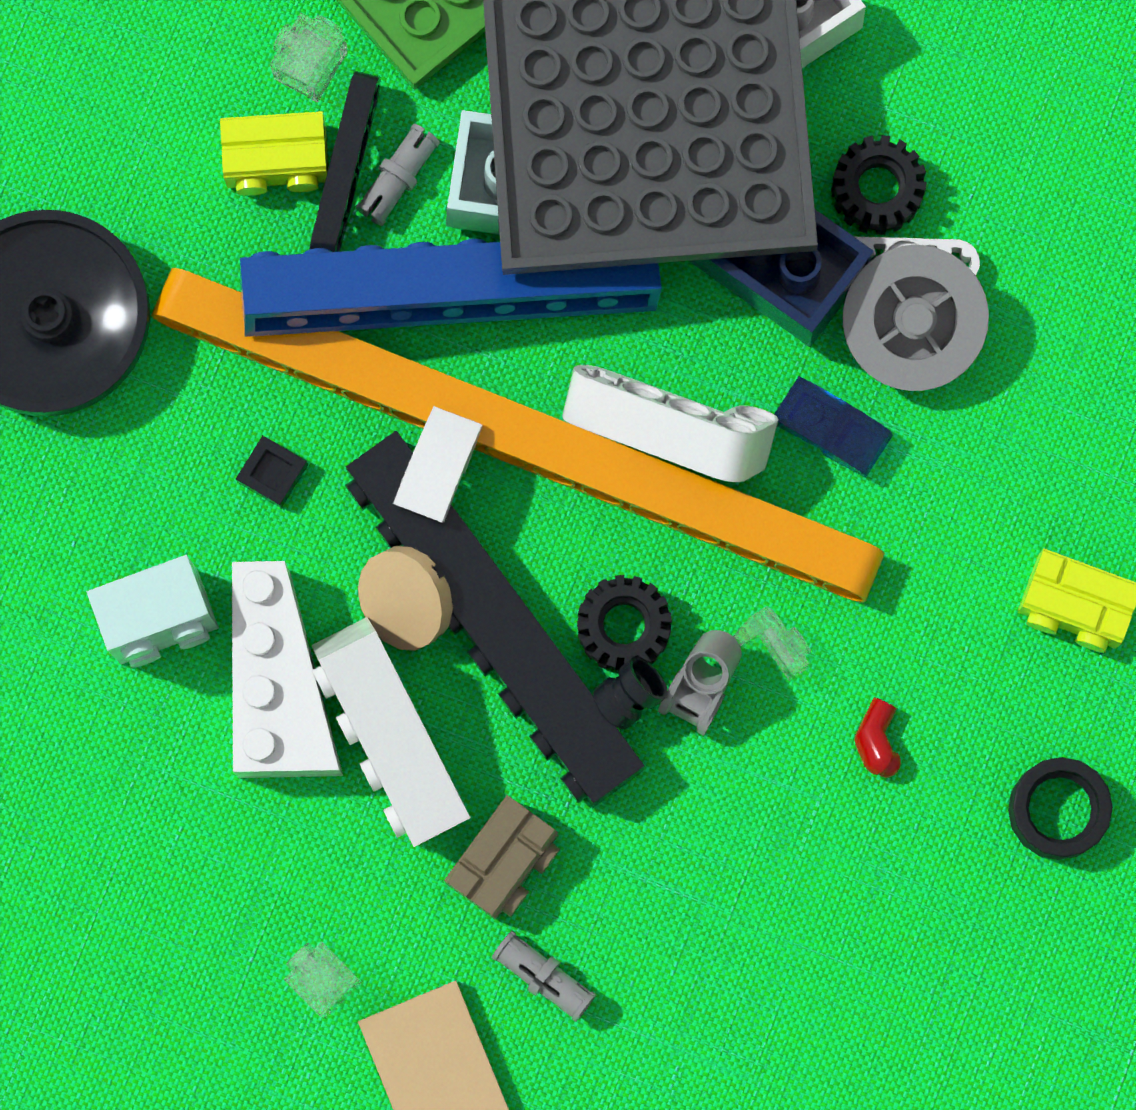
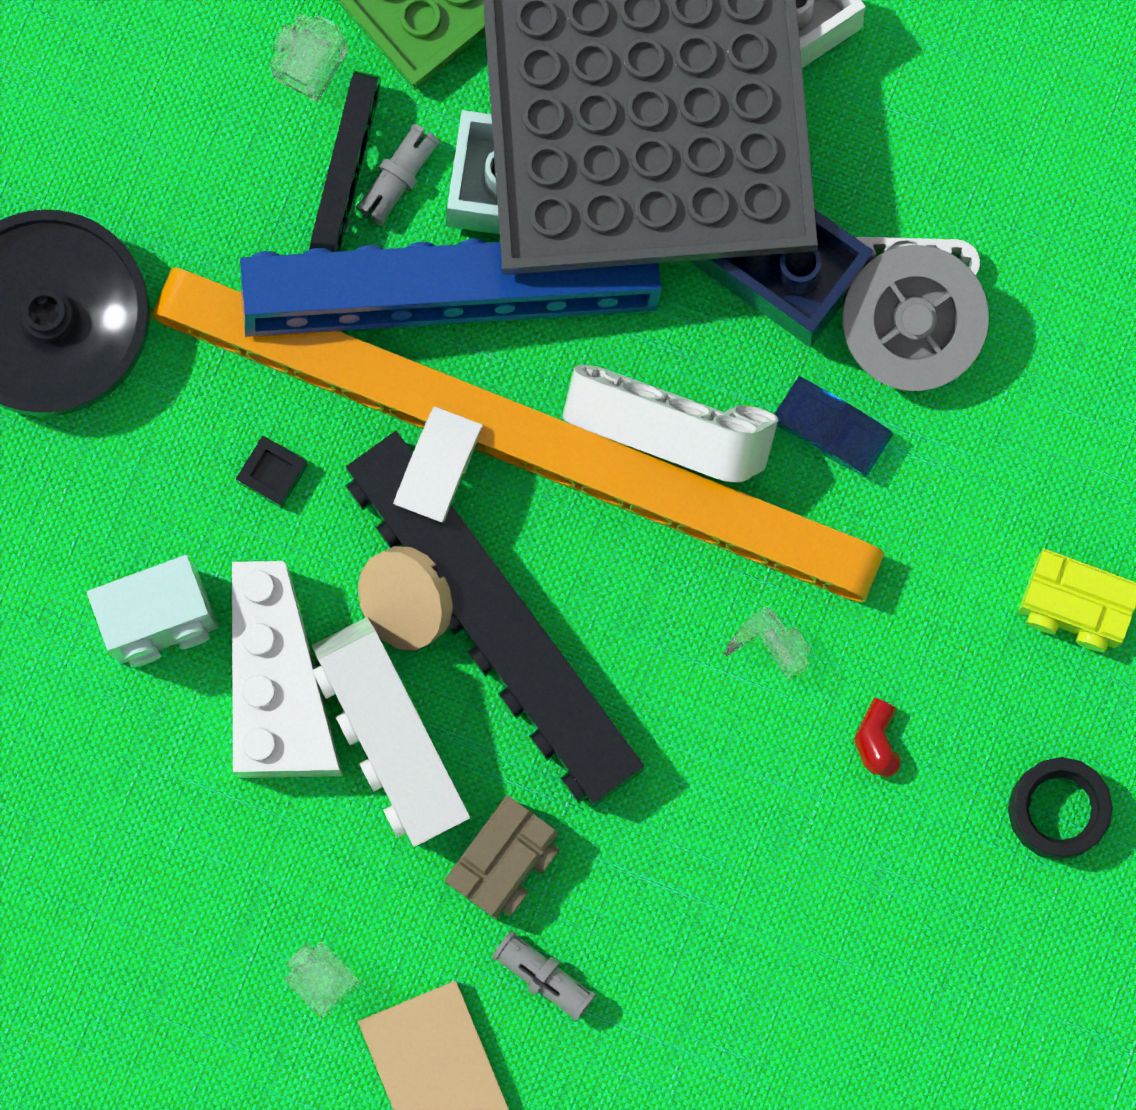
(274, 152): neon yellow brick -> none
(623, 592): black tyre -> none
(628, 694): black wheel -> none
(699, 686): light grey piece -> none
(882, 155): black tyre -> none

